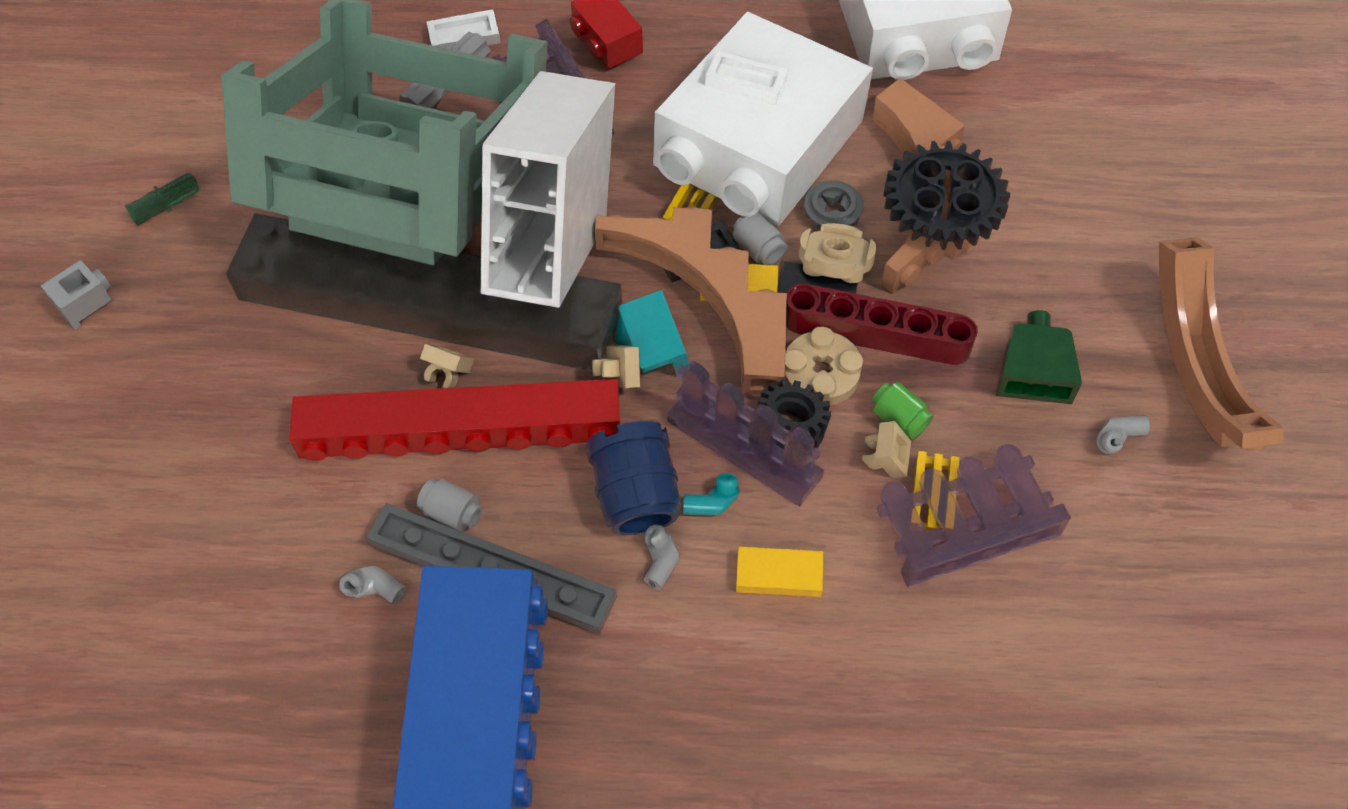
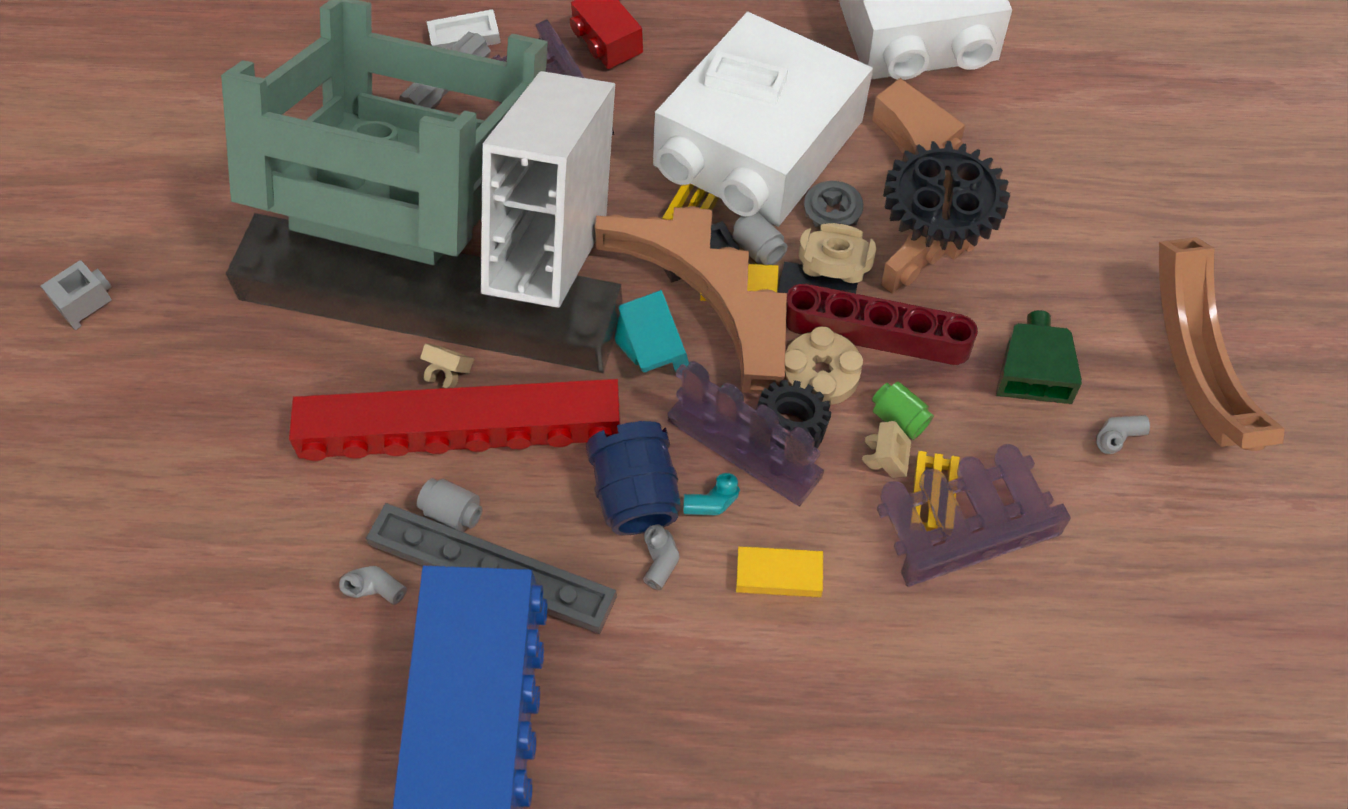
(162, 198): clear green axle -> none
(621, 364): tan tile -> none

